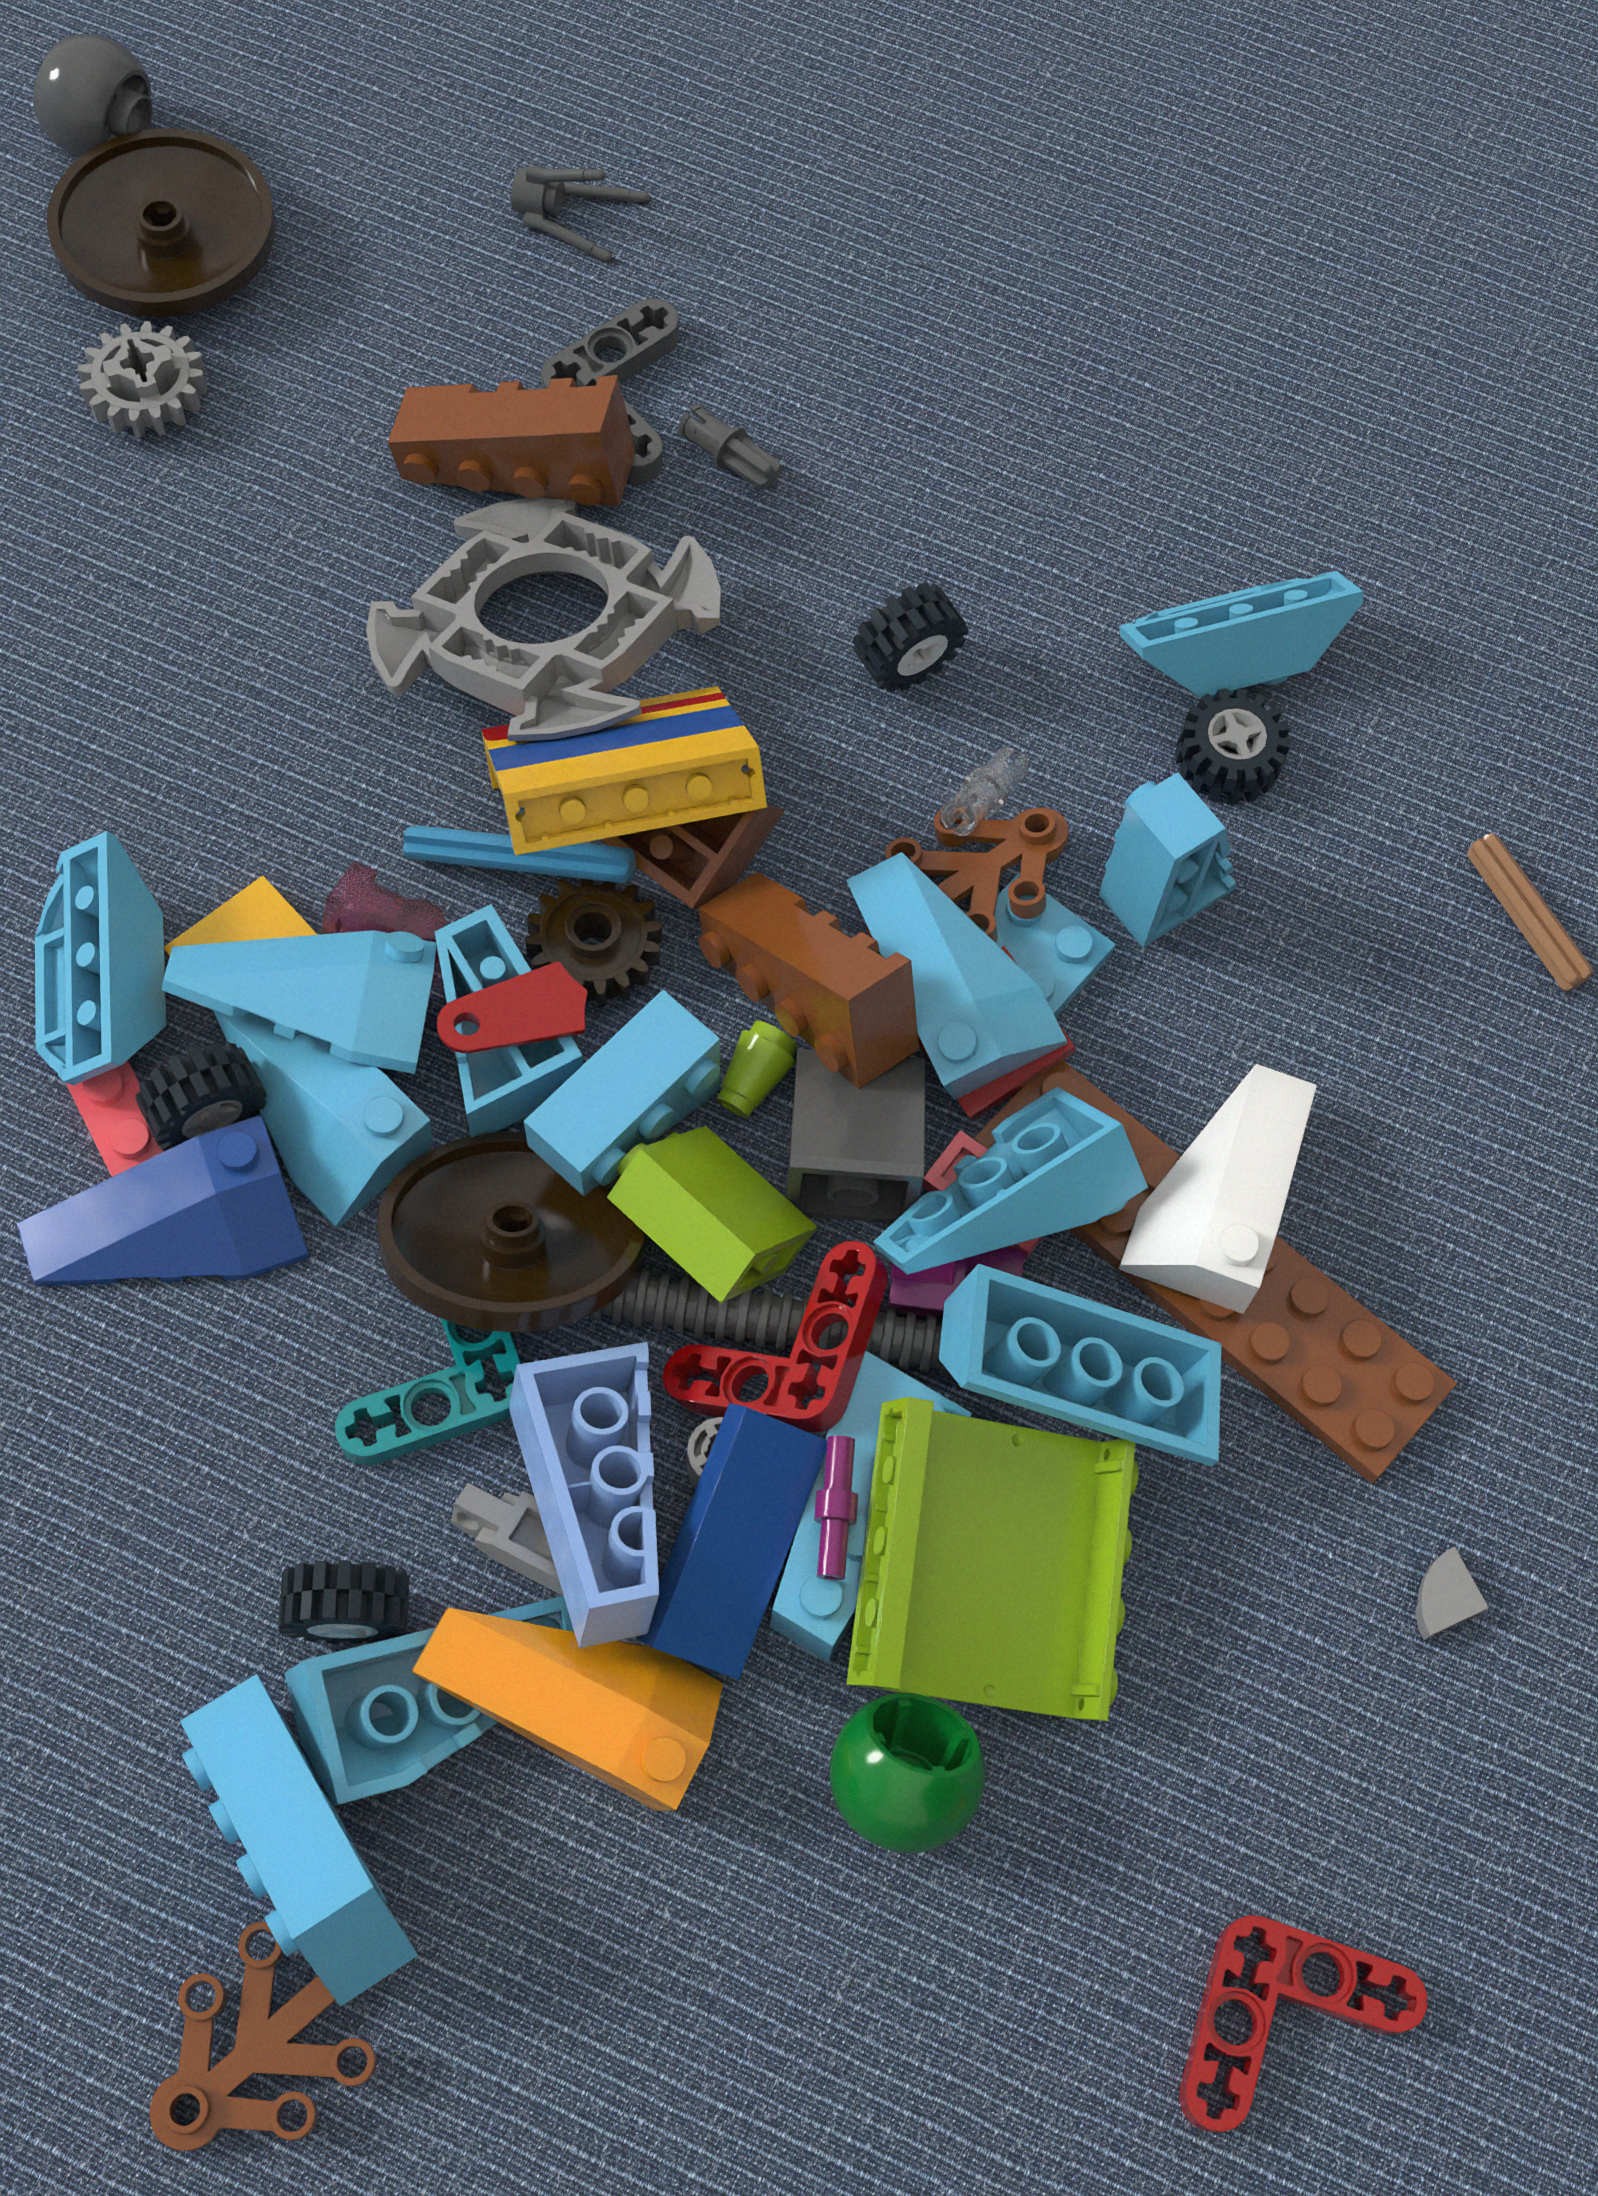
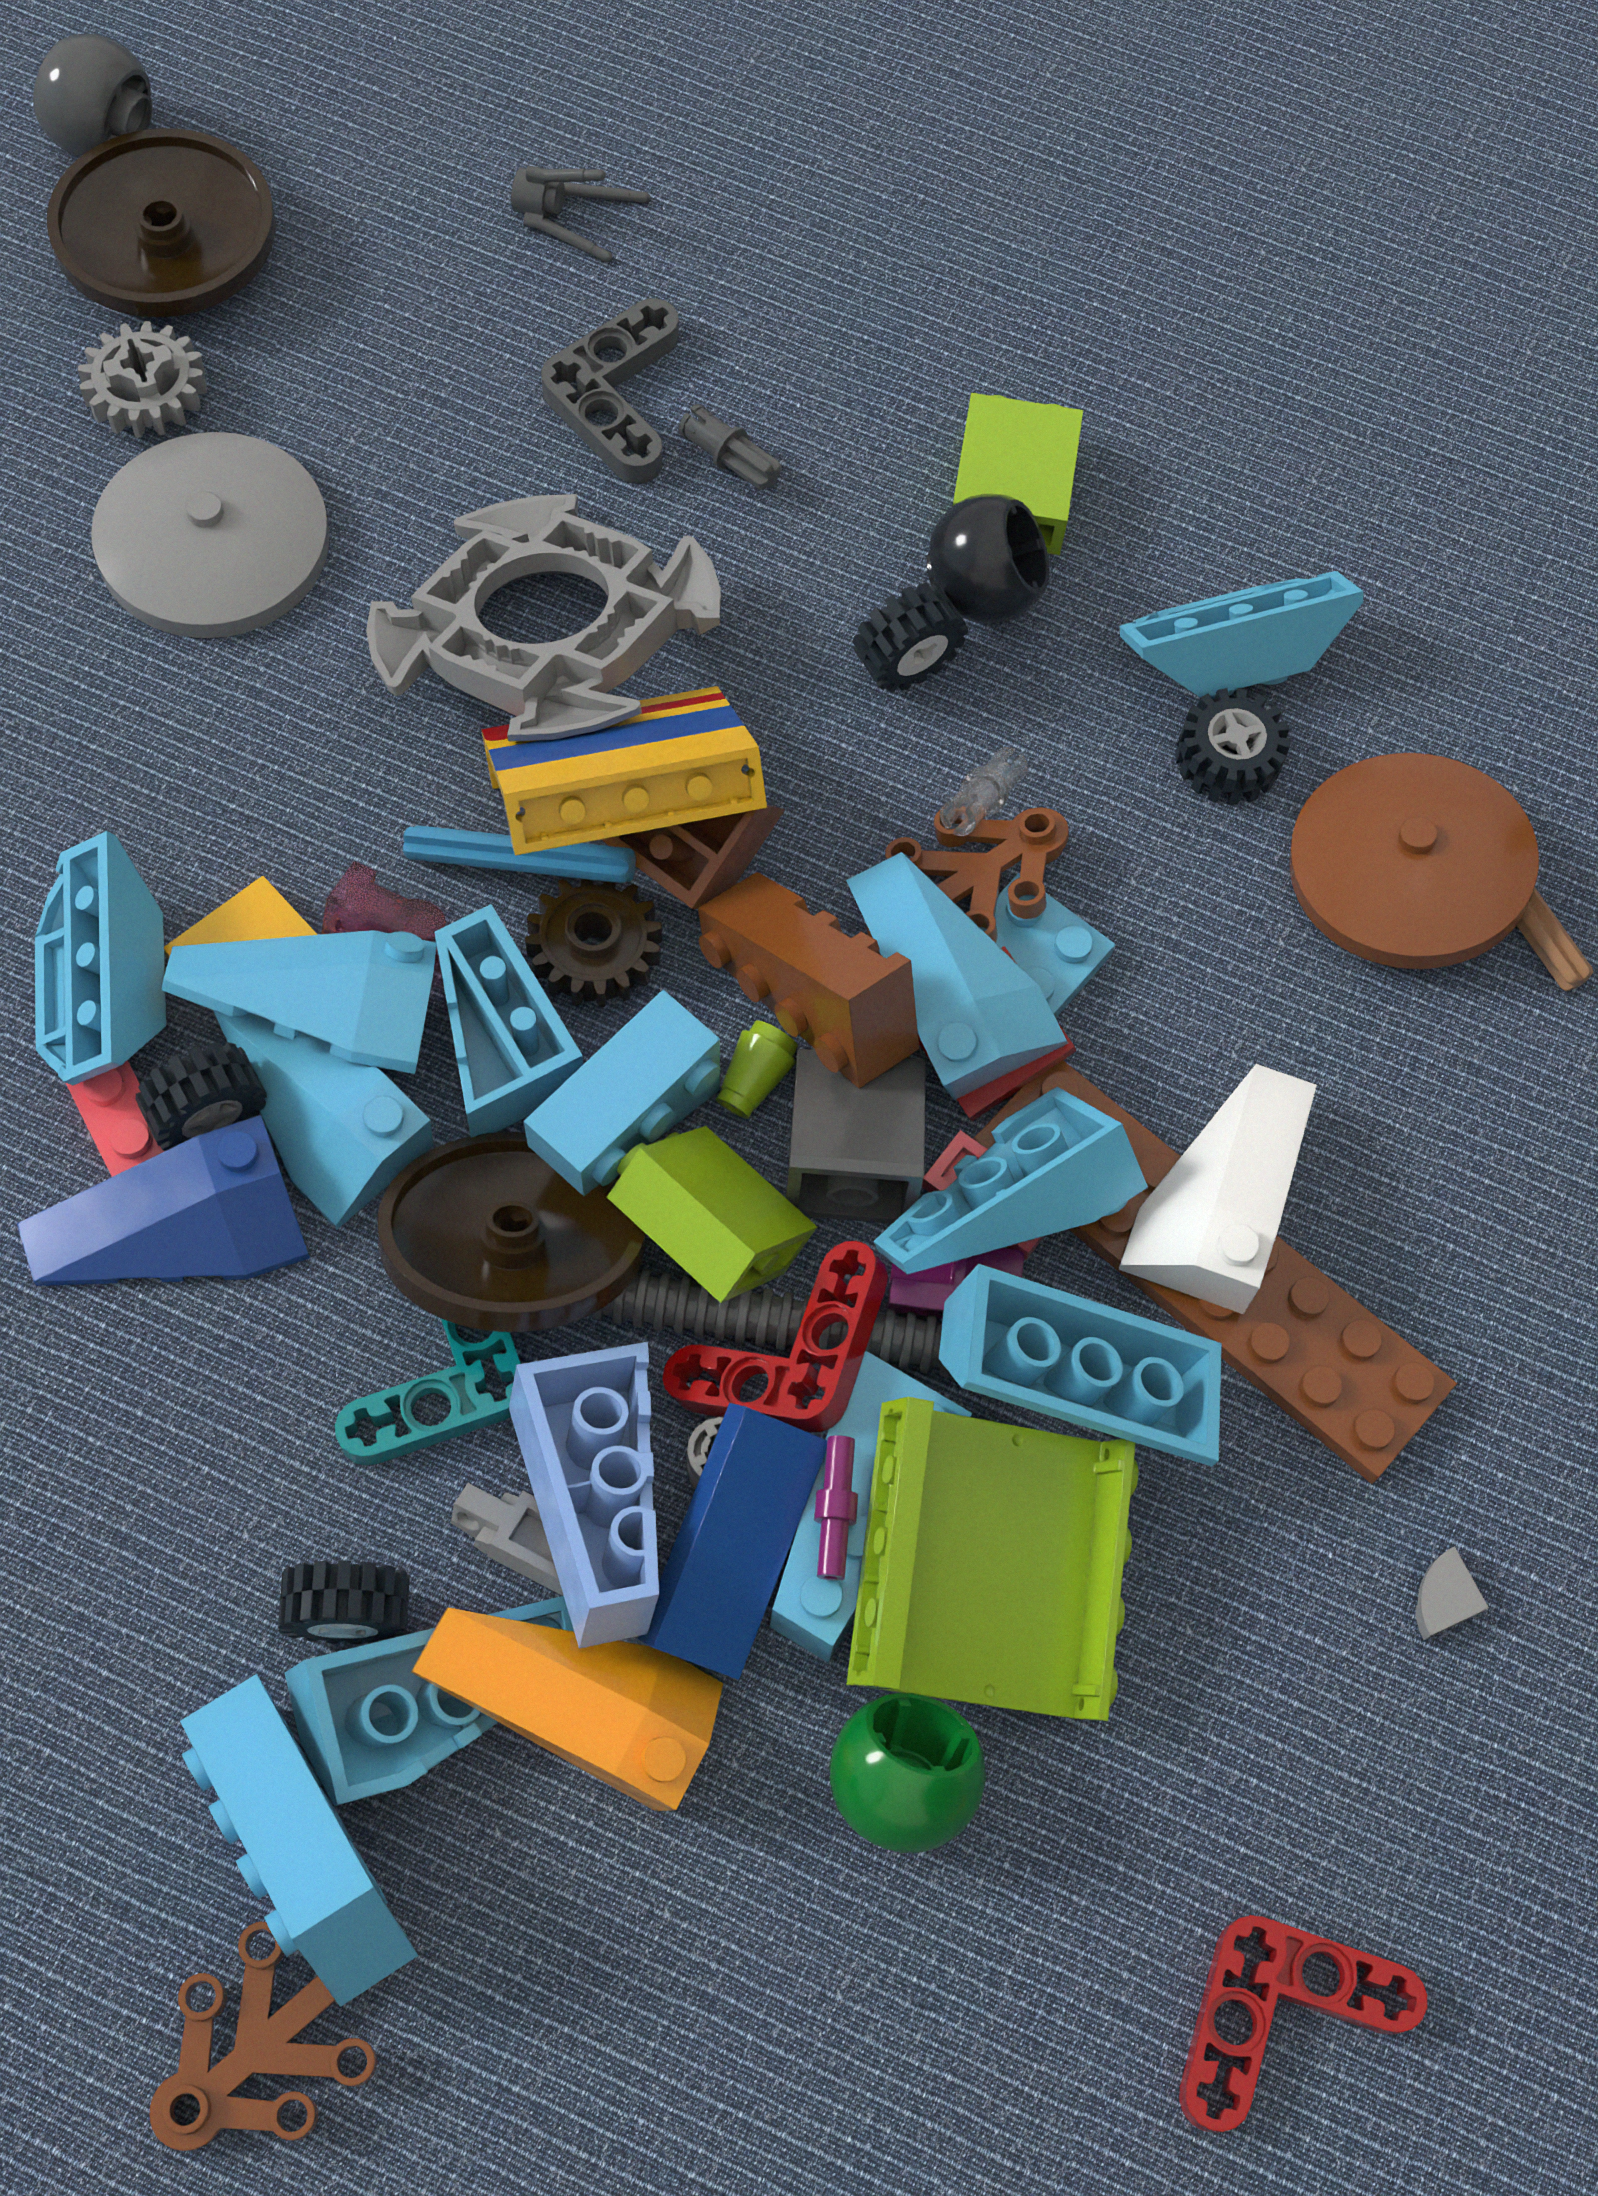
(210, 535): none -> light grey dish
(517, 1011): red piece -> none
(518, 440): dark orange wedge -> none
(989, 558): none -> black wheel
(1024, 454): none -> lime brick
(1166, 860): medium azure wedge -> none
(1413, 860): none -> dark orange dish

